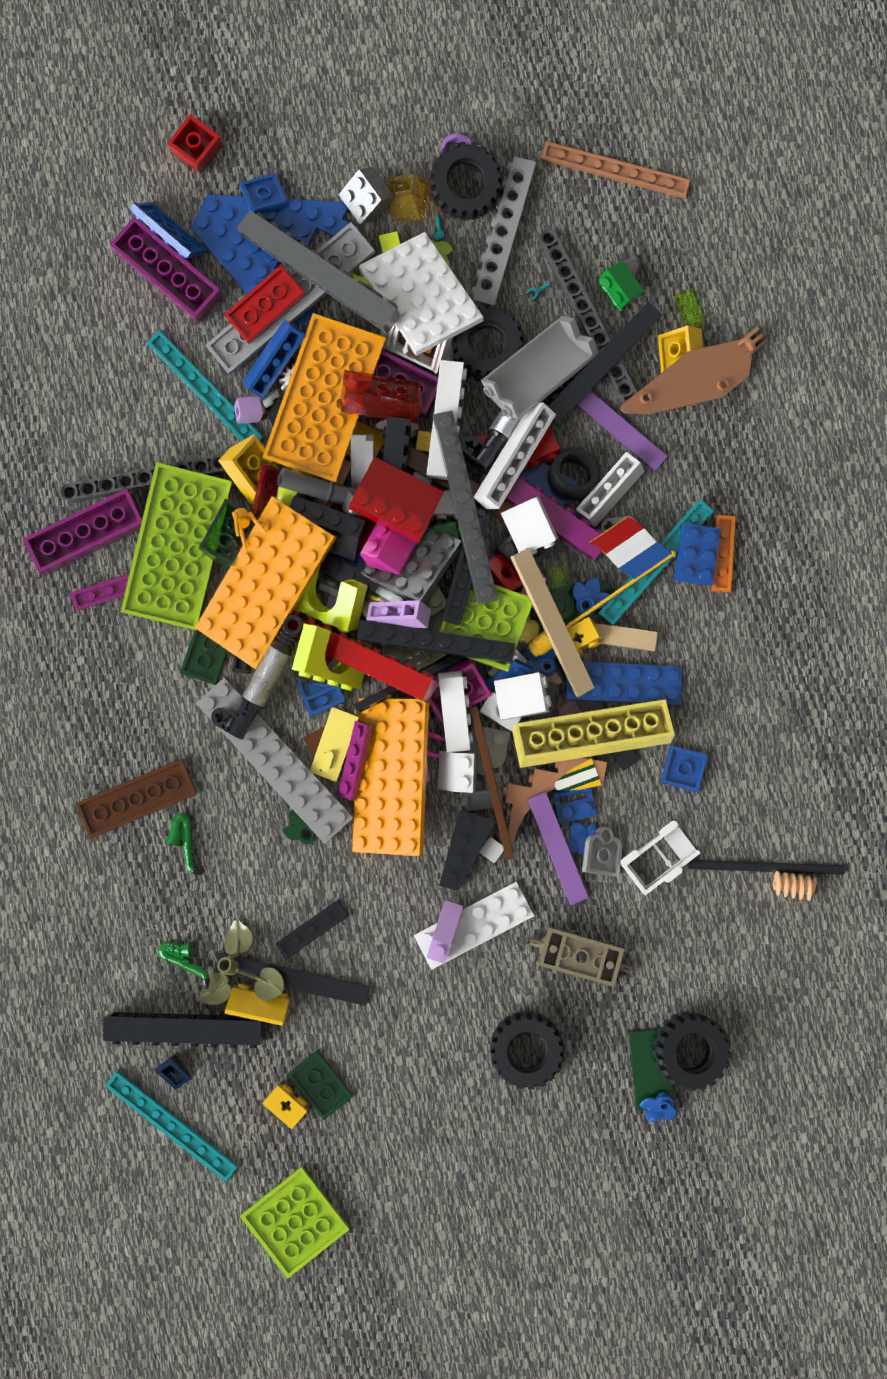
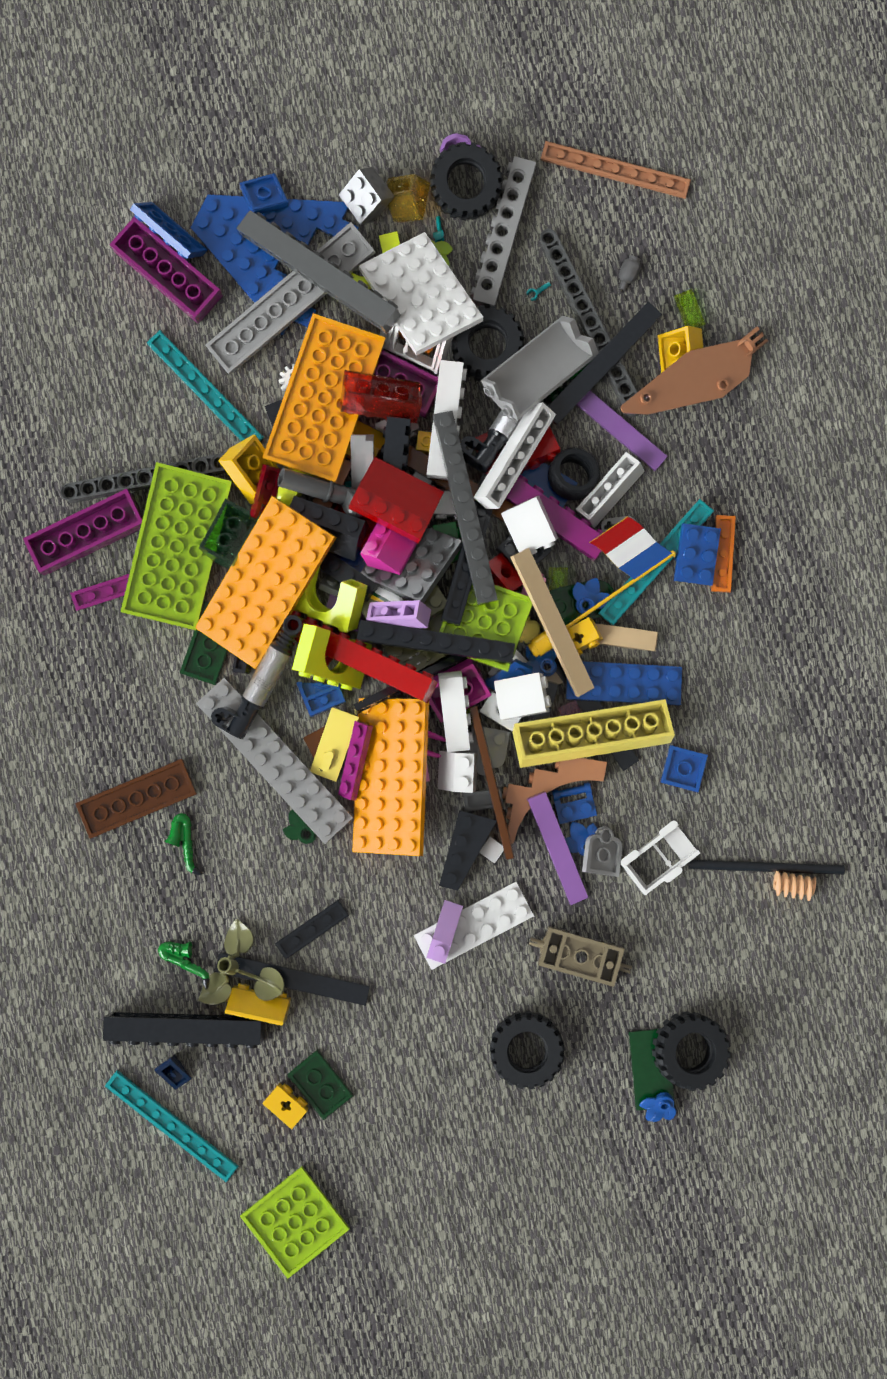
(195, 144): red brick -> none
(242, 520): light orange plant -> none
(249, 409): lavender brick -> none
(265, 304): red tile -> none
(267, 400): light aqua tile -> none
(273, 358): blue brick -> none
(579, 777): sticker -> none
(620, 286): green brick -> none

